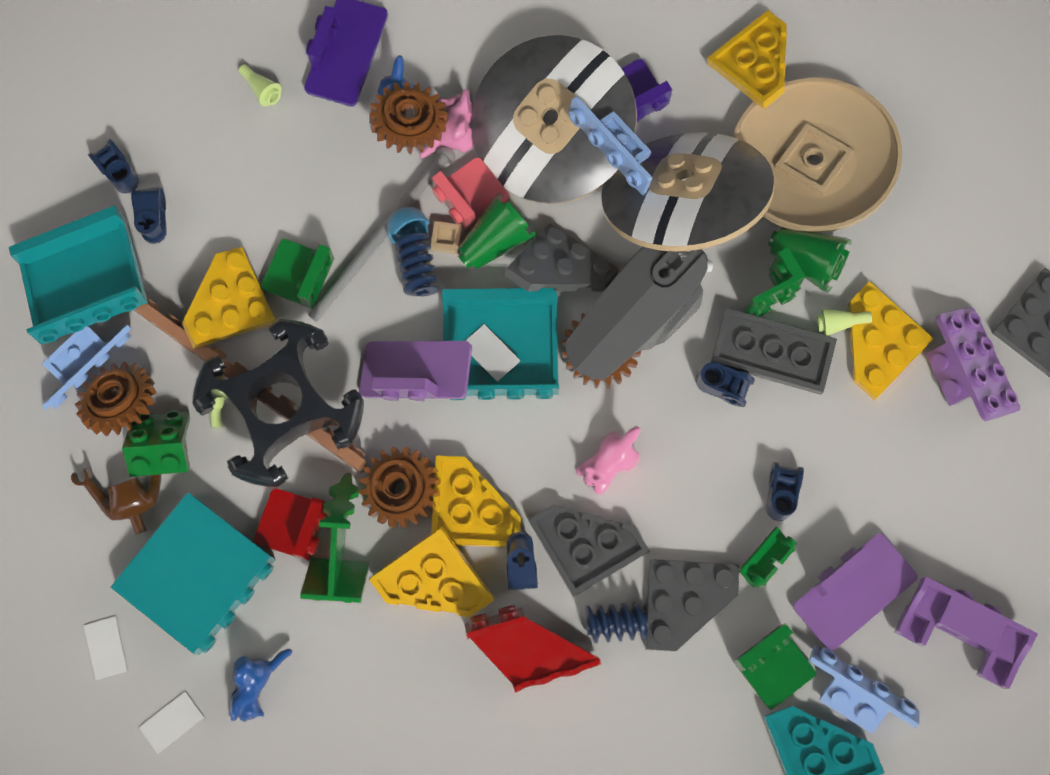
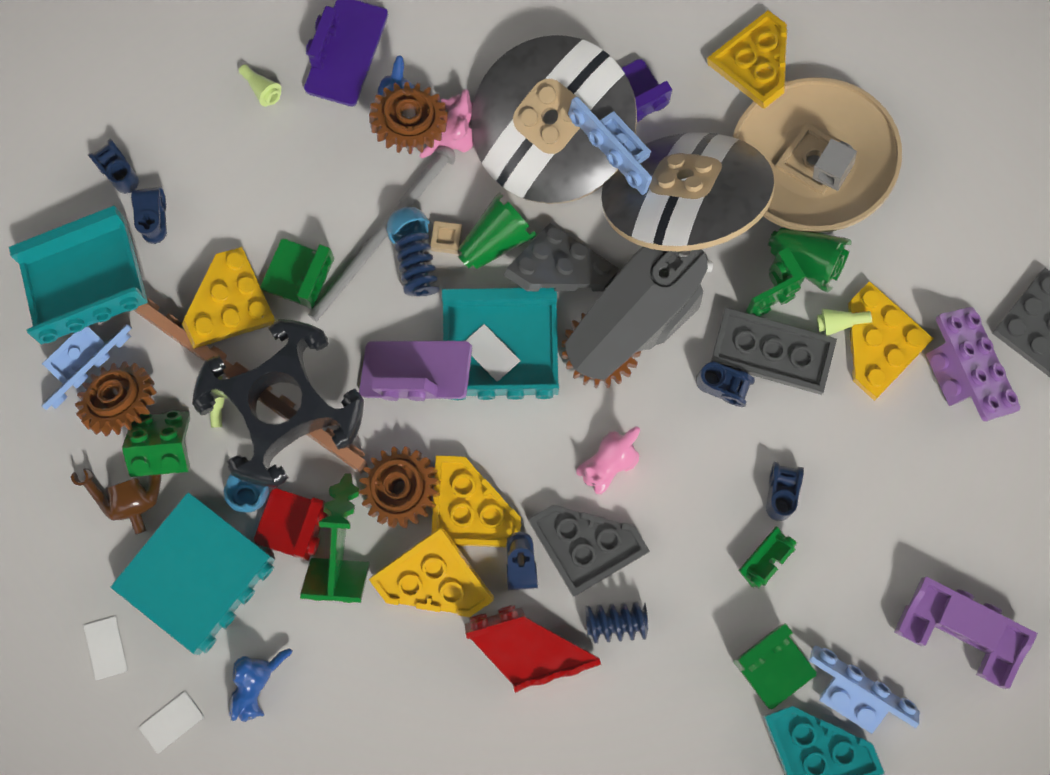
(243, 495): none -> dark azure hair
(468, 192): coral bracket -> none
(685, 598): dark grey plate -> none
(834, 164): none -> light grey brick
(854, 591): medium lavender bracket -> none

